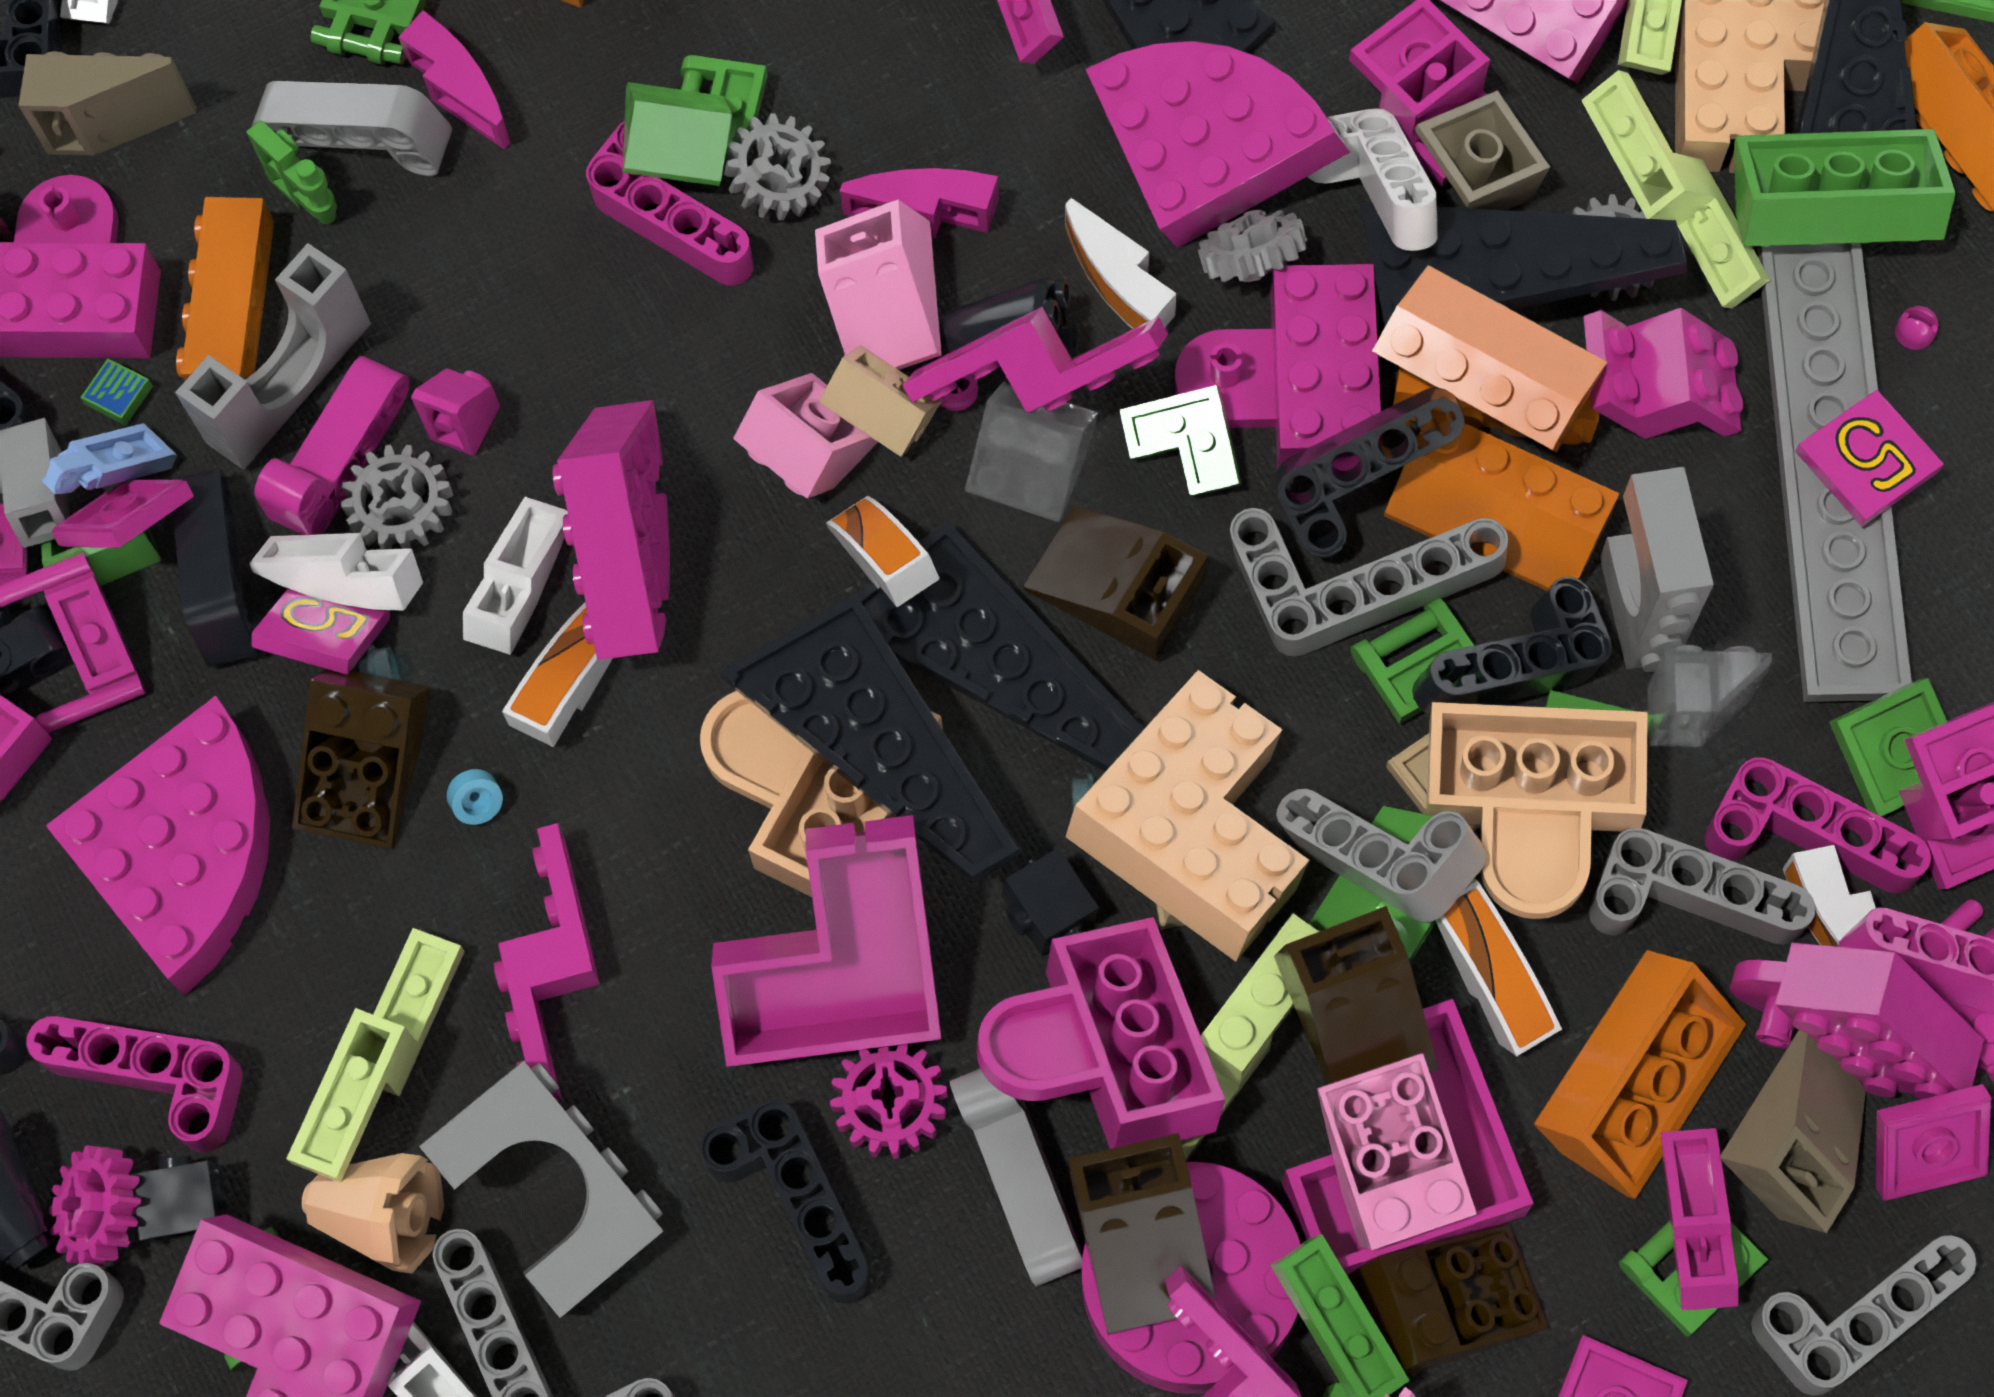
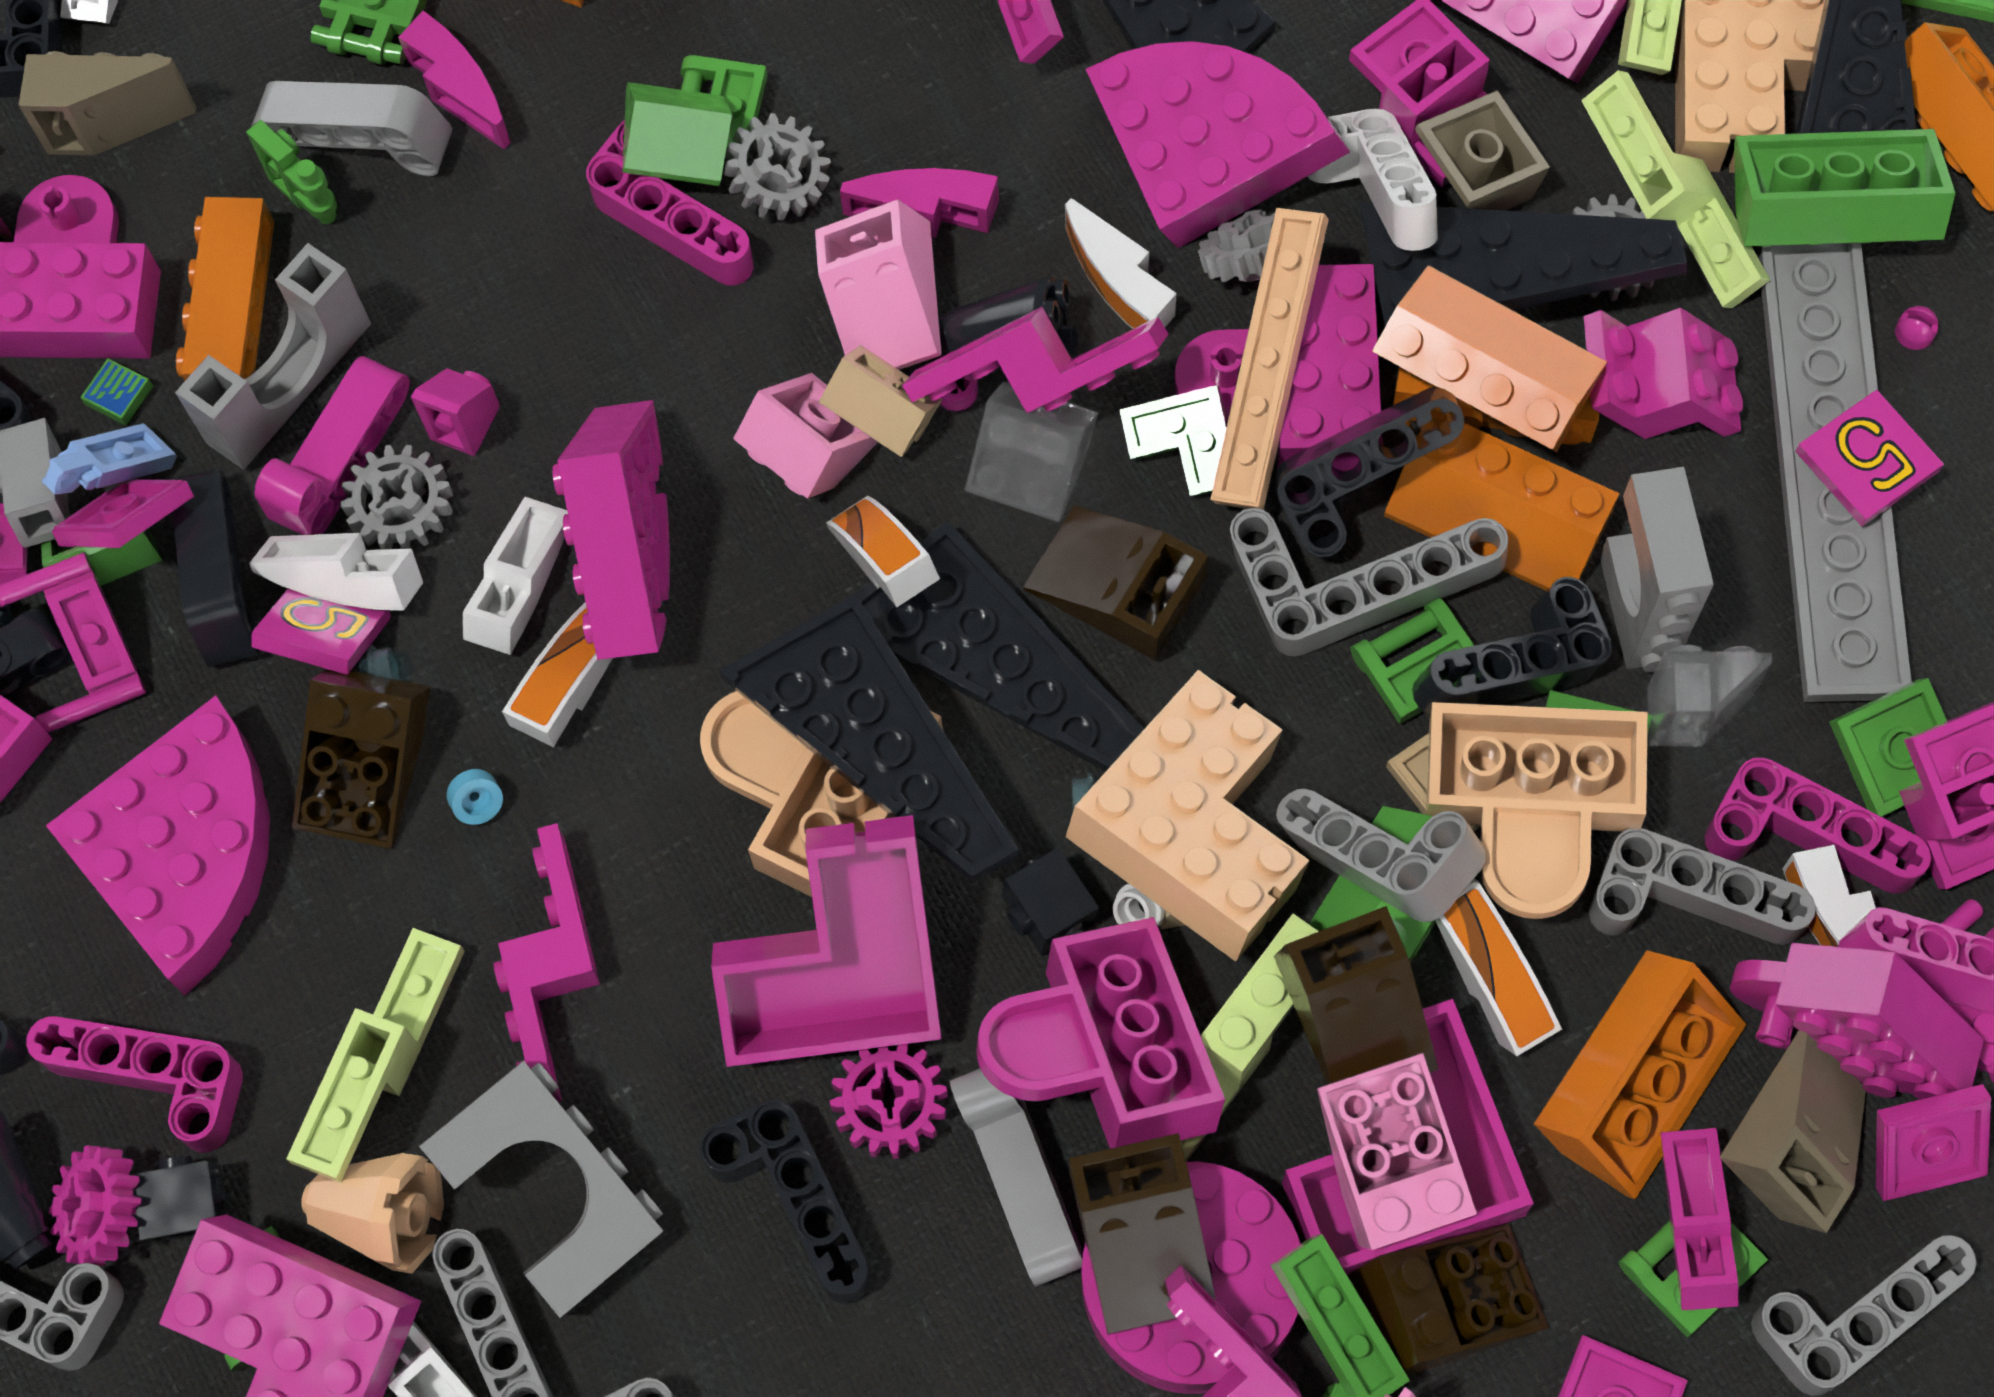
(1127, 908): none -> white plate
(1269, 359): none -> light nougat tile

